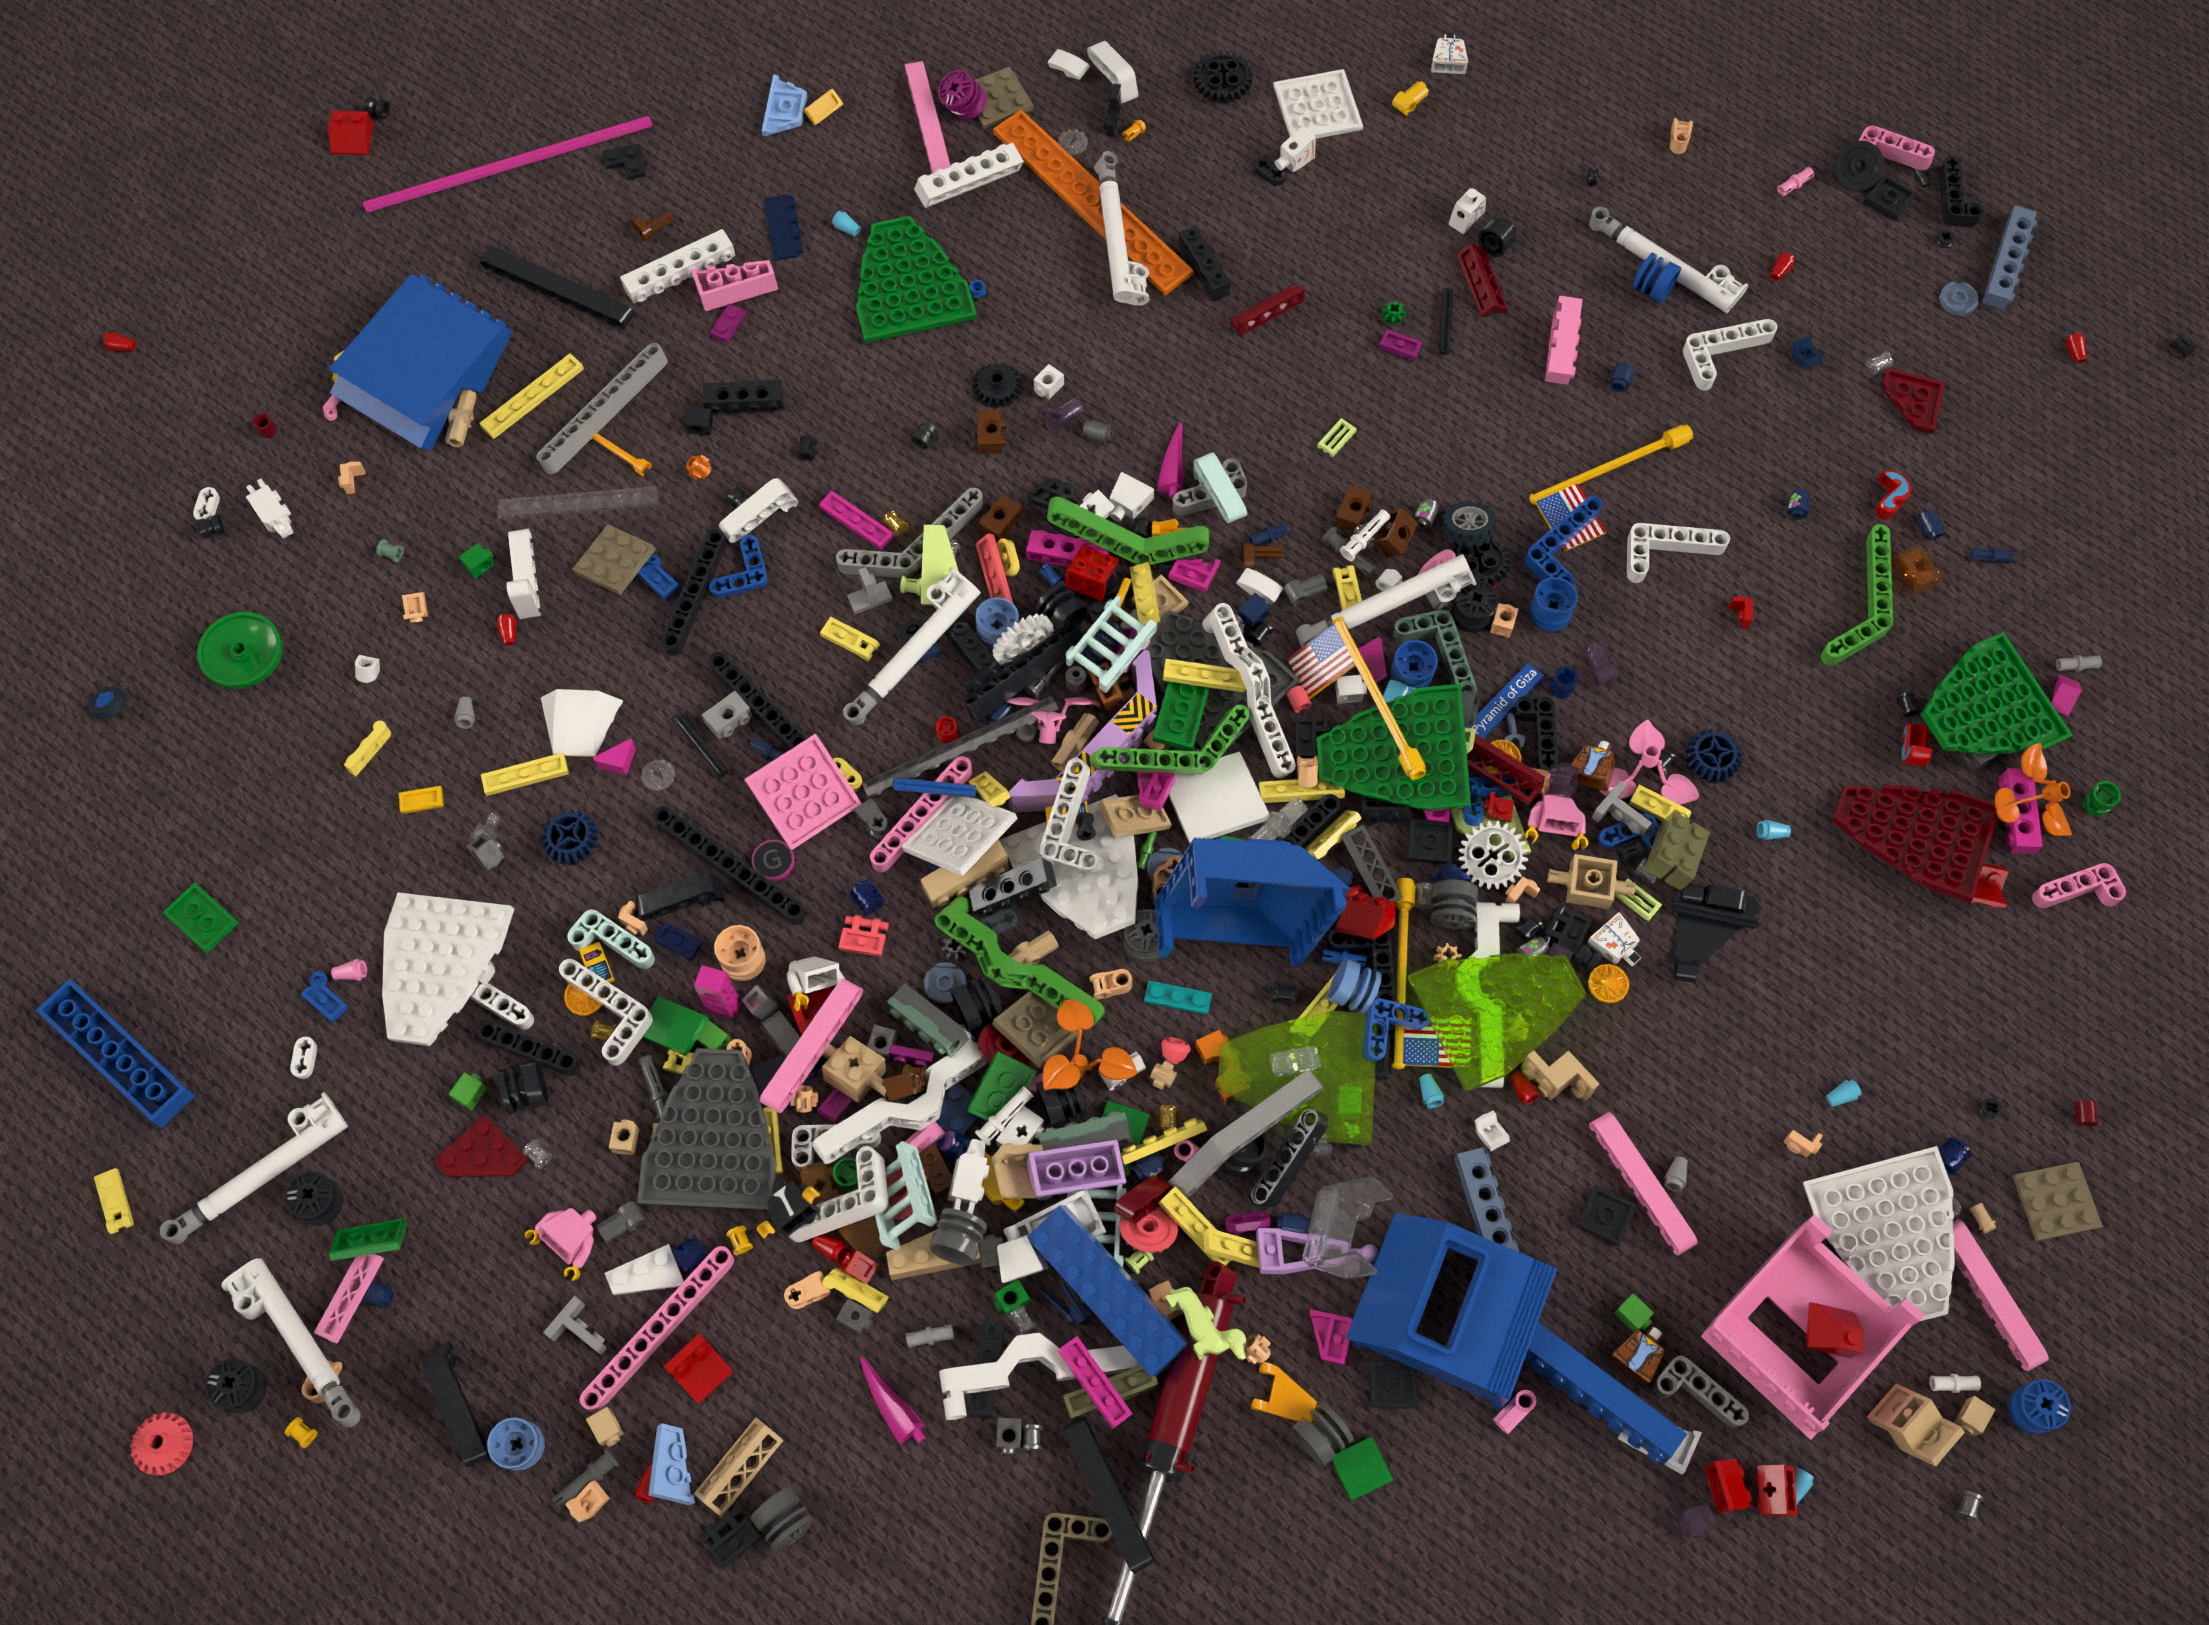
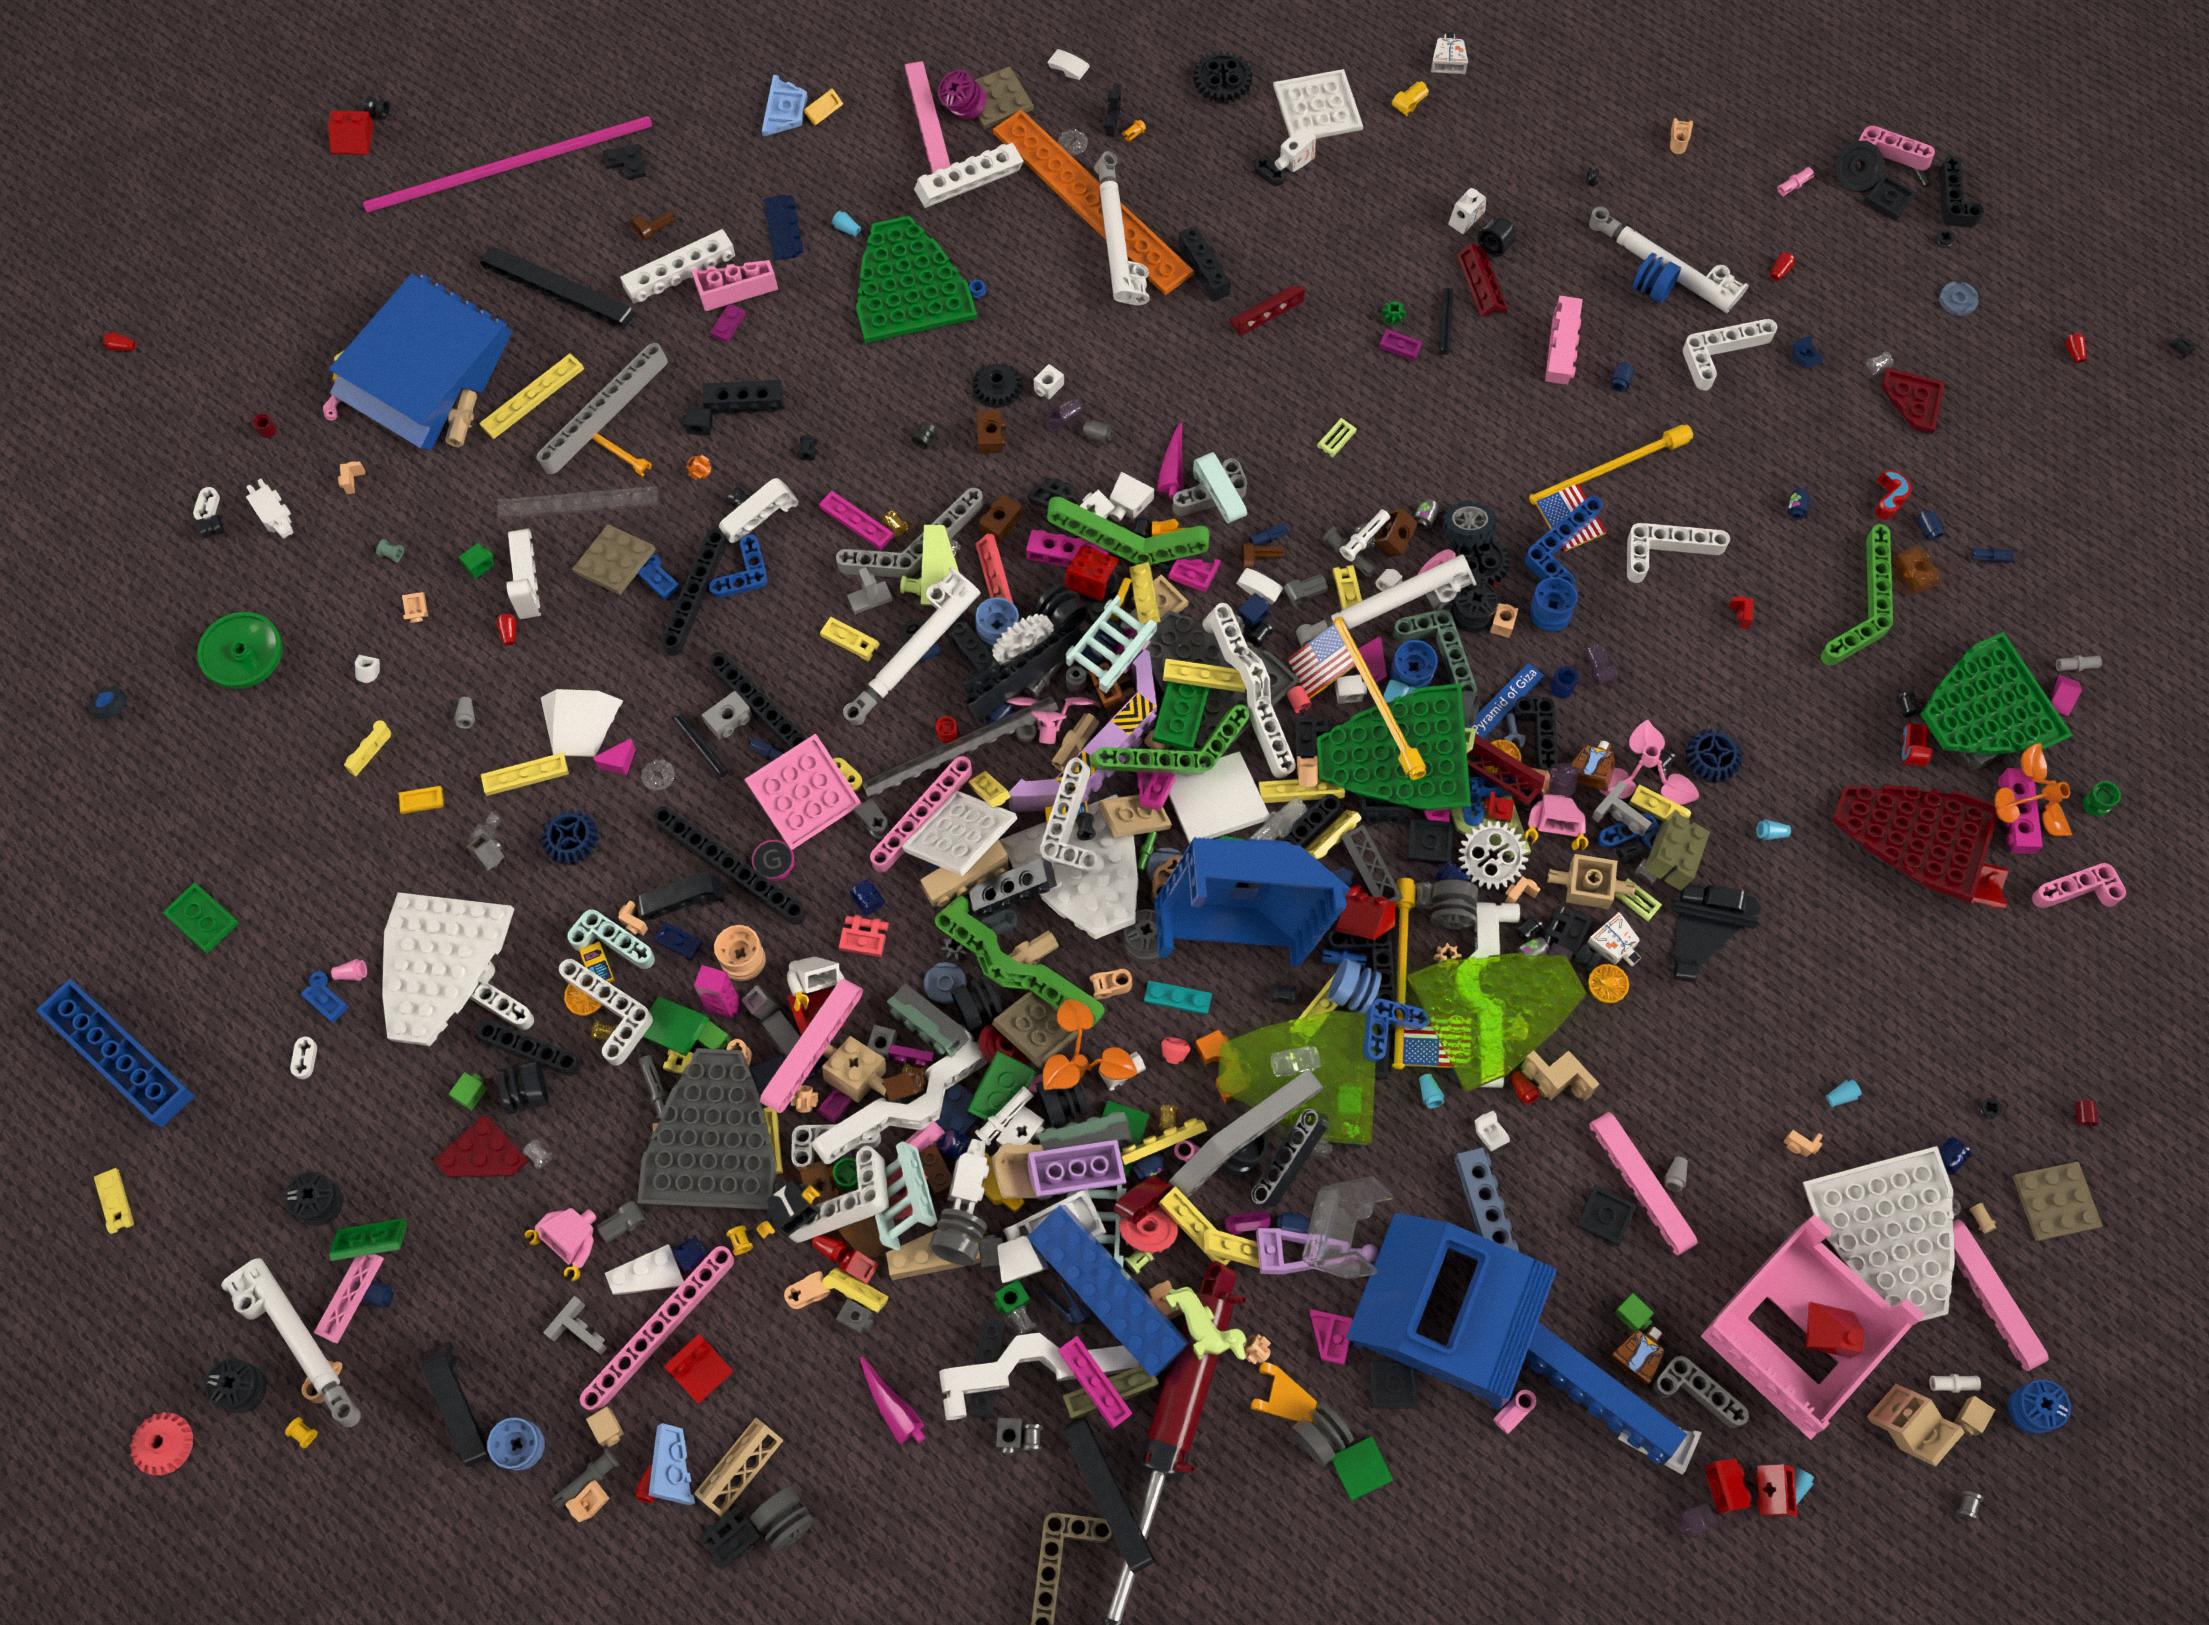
(320, 1125): white piece -> none
(628, 1146): tan brick -> none
(930, 1336): light grey pin -> none
(934, 787): blue axle -> none
(1008, 557): light yellow plate -> none
(1052, 576): blue pin -> none
(1115, 69): white beam -> none
(1163, 1075): tan gear -> none
(1354, 499): reddish brown brick -> none
(2009, 257): sand blue brick -> none

